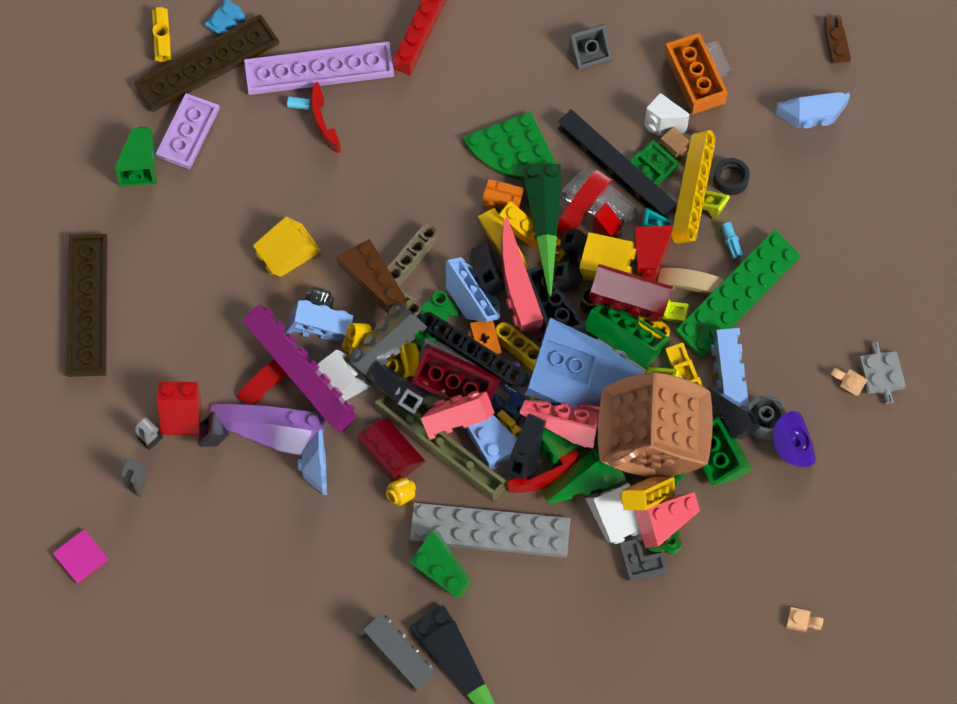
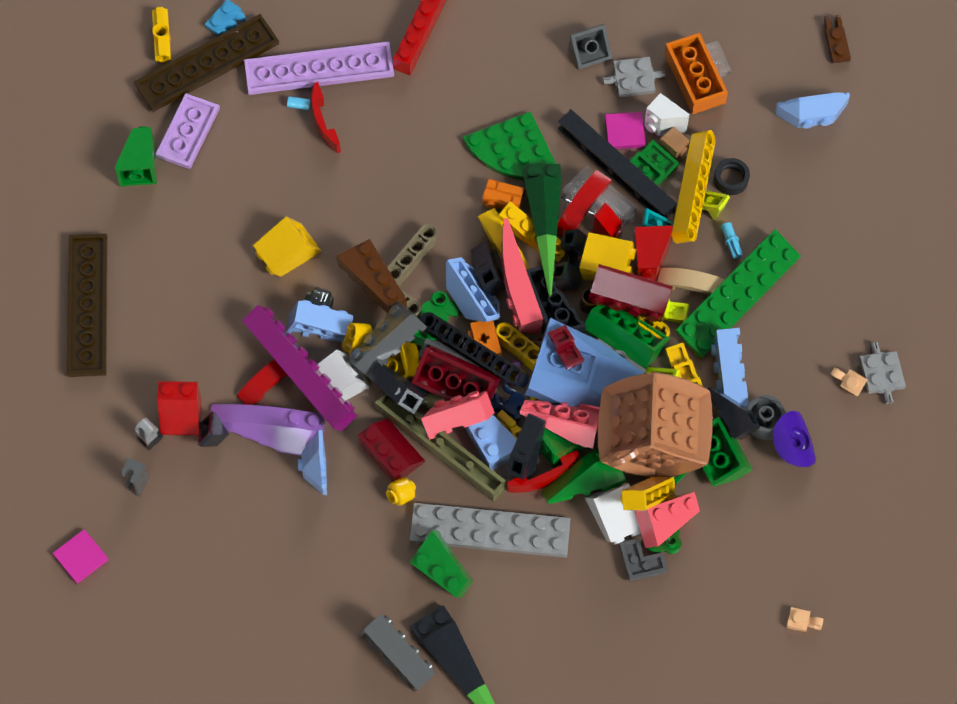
(565, 348): none -> dark red slope
(625, 130): none -> dark pink tile
(634, 77): none -> light grey plate

